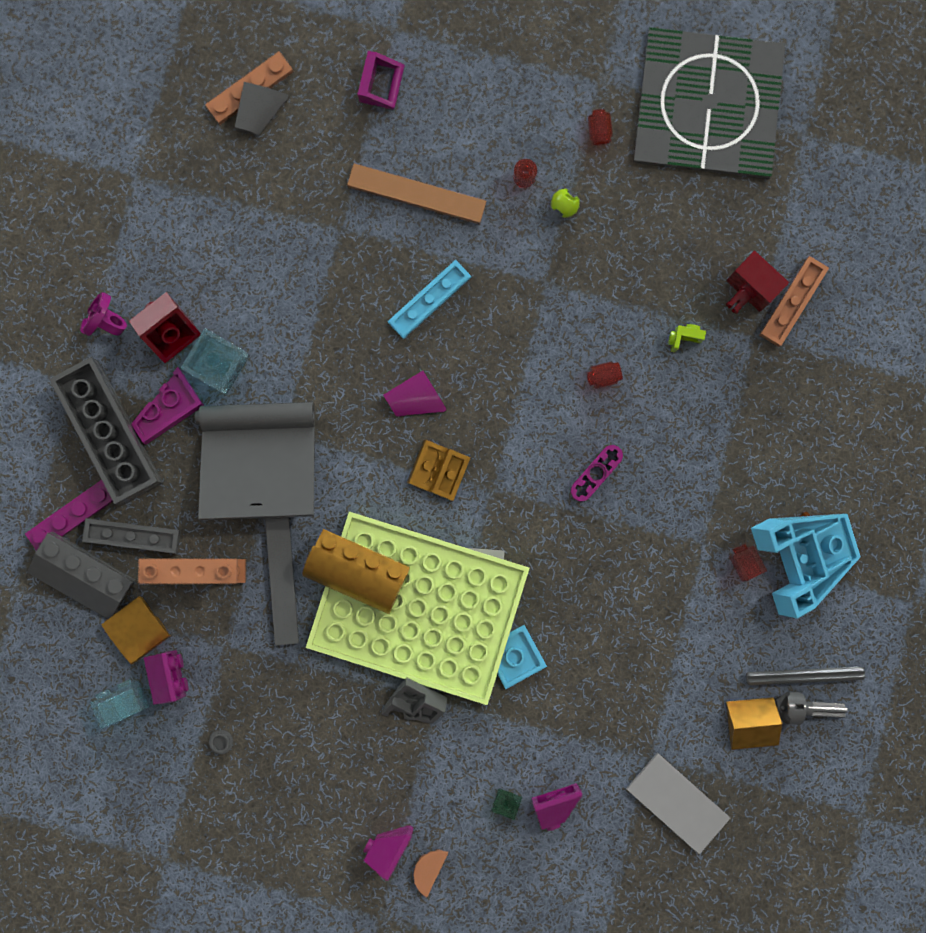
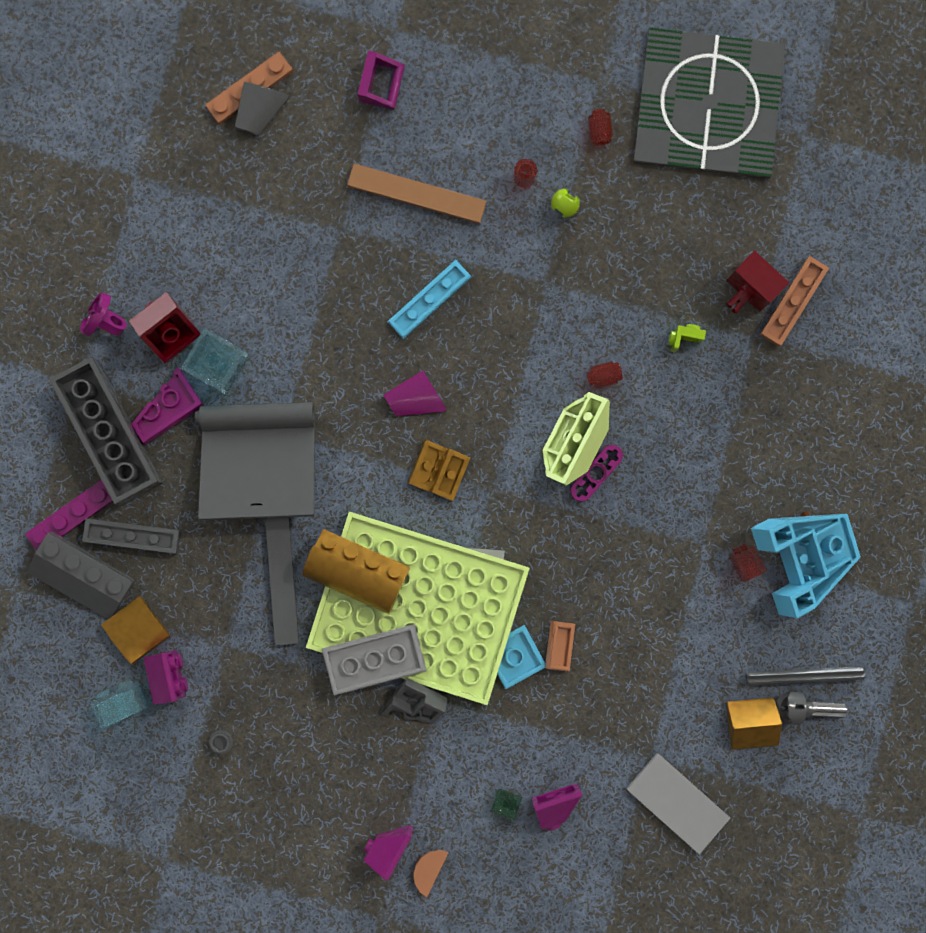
(192, 571): nougat fence -> none
(374, 659): none -> light grey tile
(560, 646): none -> nougat tile
(576, 438): none -> yellowish green wedge

